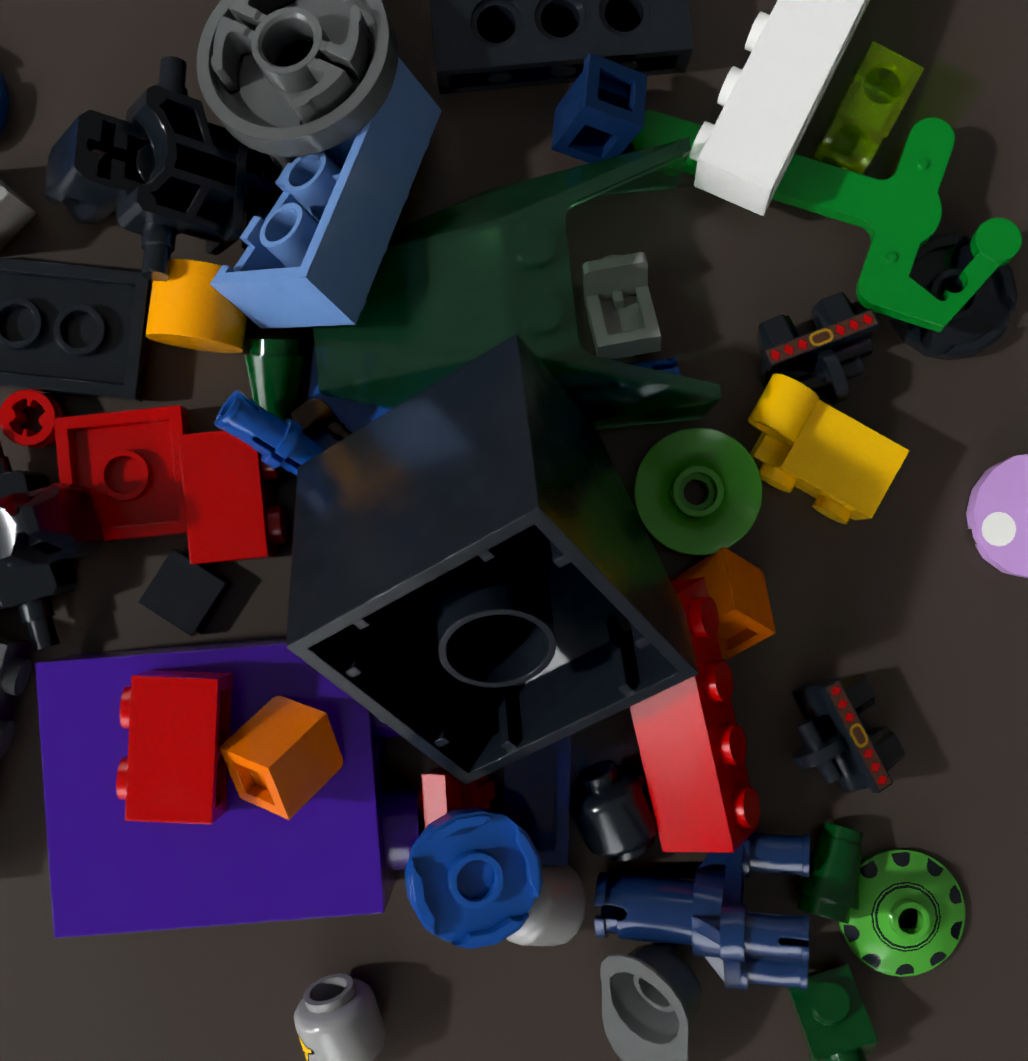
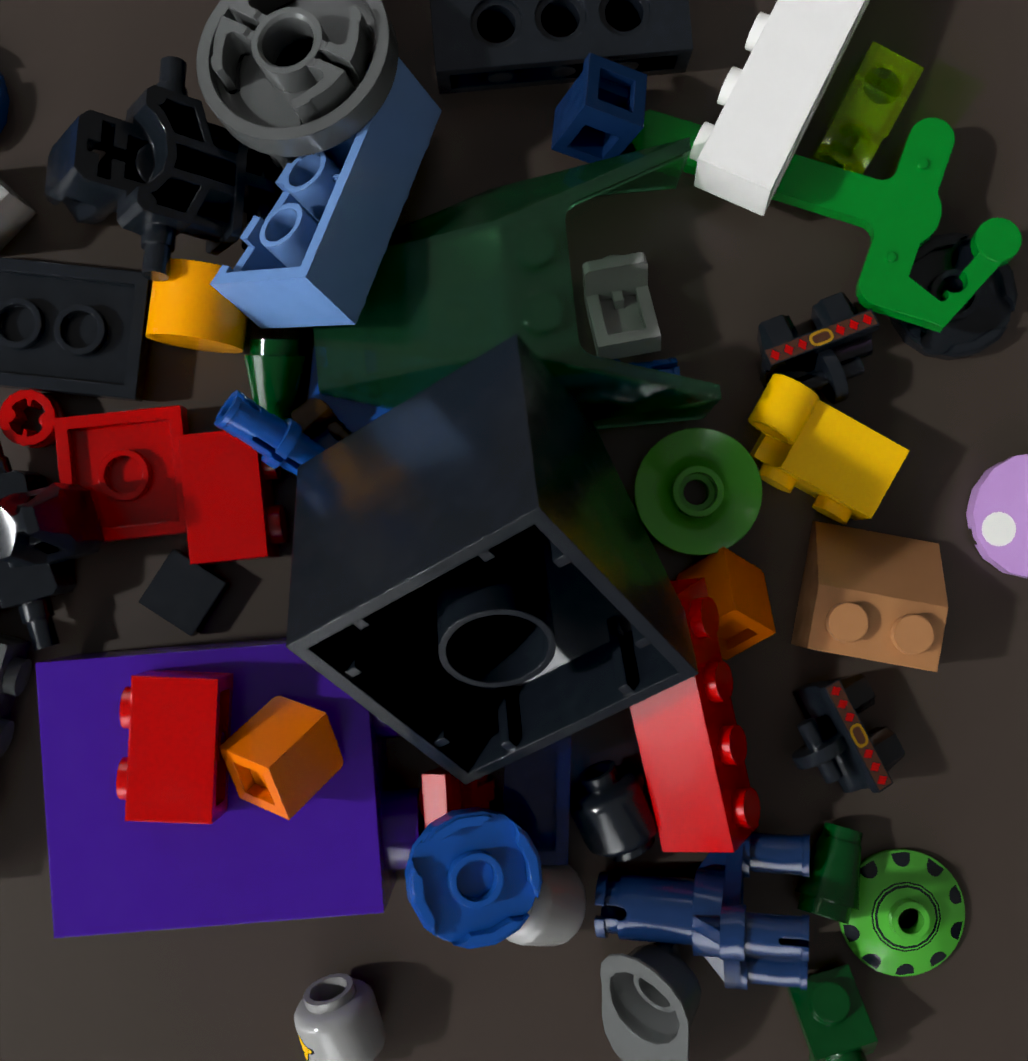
(872, 597): none -> medium nougat slope

